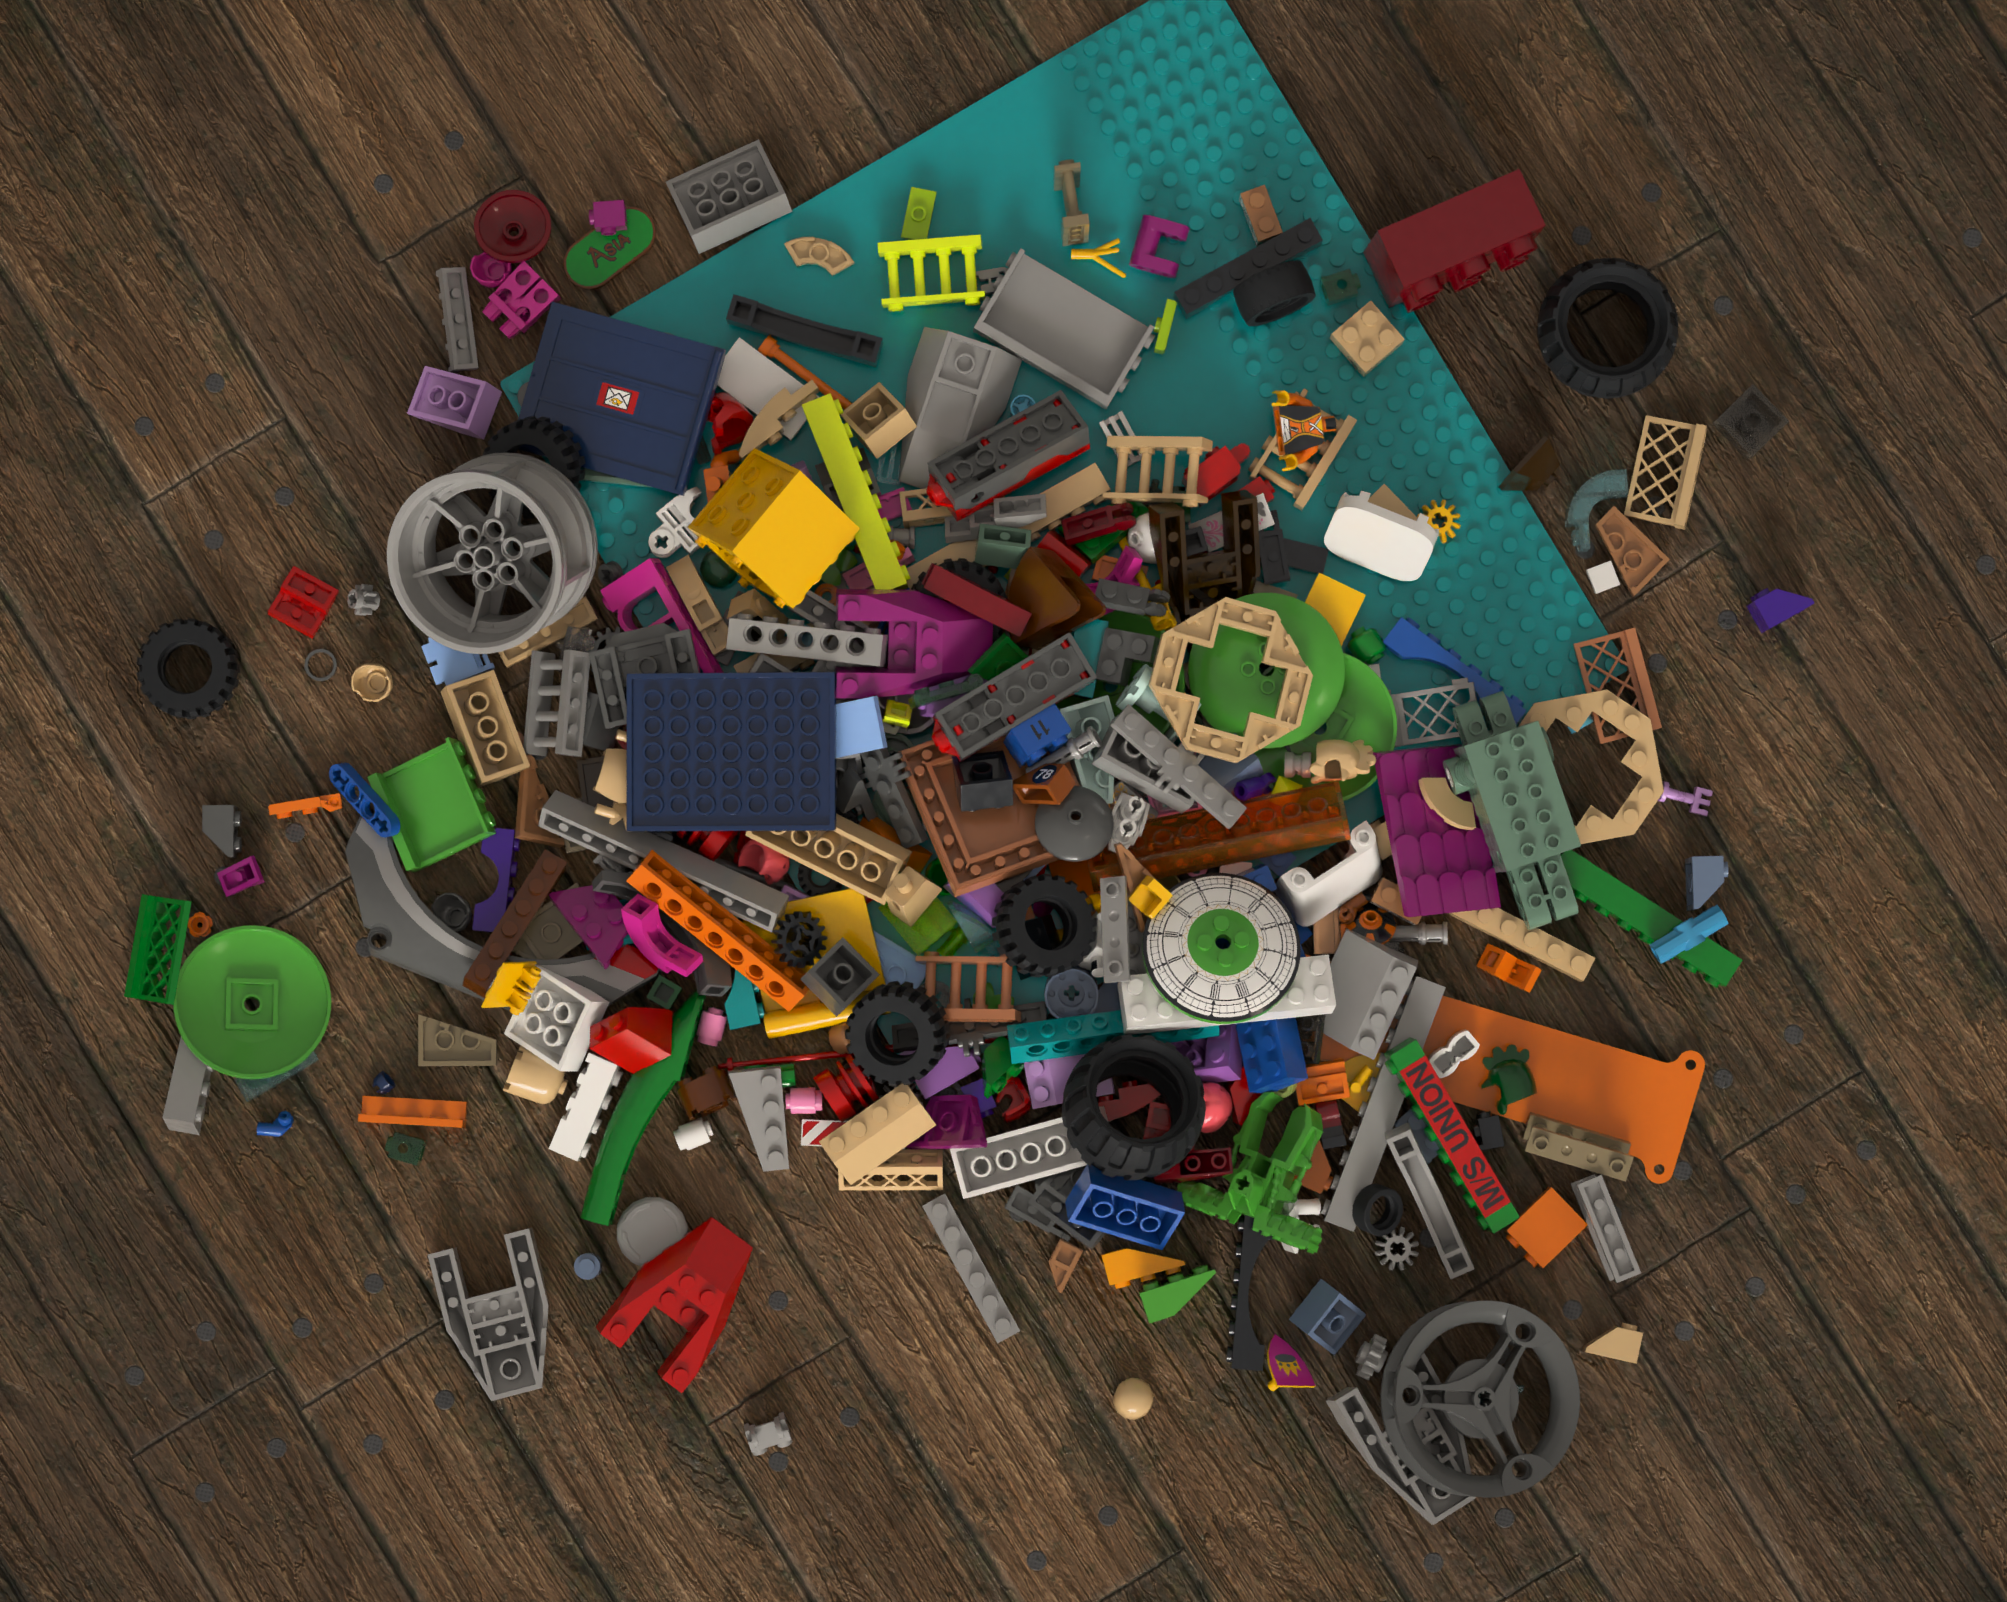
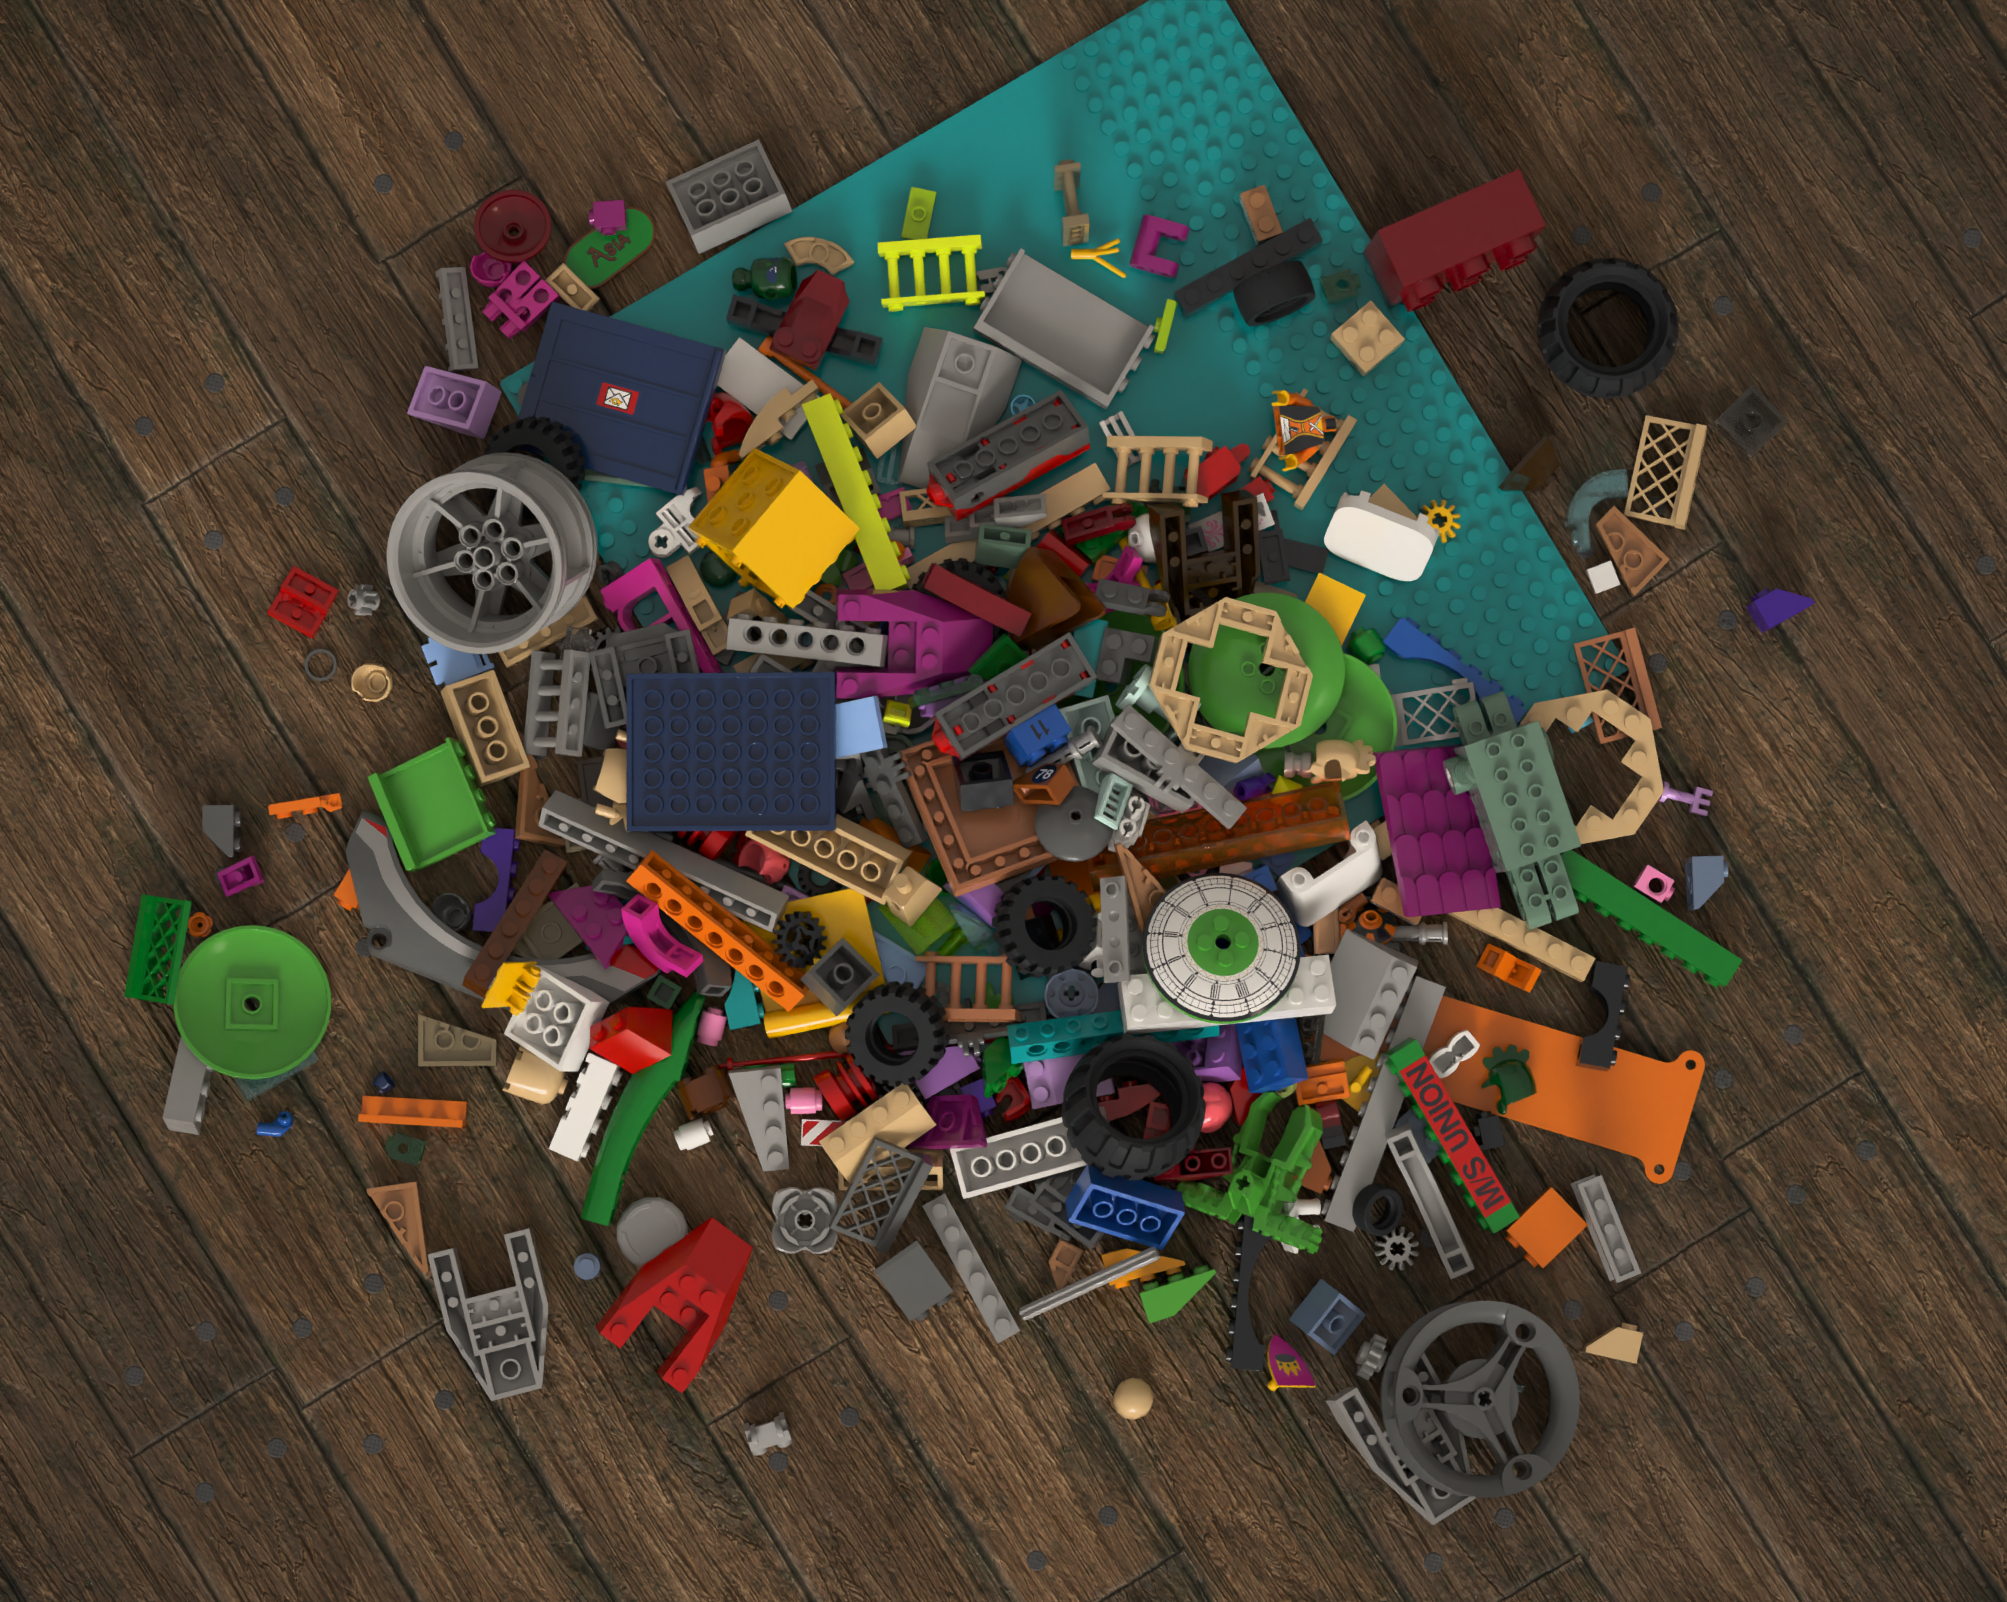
(163, 644): black tyre -> none
(345, 779): blue beam -> none
(346, 893): none -> orange brick
(403, 1211): none -> medium nougat wing
(572, 289): none -> tan slope
(768, 278): none -> dark green piece
(787, 1232): none -> light grey brick
(811, 320): none -> dark red slope
(901, 1203): none -> dark grey fence
(914, 1281): none -> dark grey slope
(1089, 1283): none -> light grey axle
(1123, 788): none -> light aqua slope
(1149, 897): yellow panel -> none
(1446, 804): tan tile -> none
(1578, 1146): dark tan fence -> none
(1608, 984): none -> black arch
(1642, 884): none -> bright pink brick
(1689, 934): dark azure piece -> none

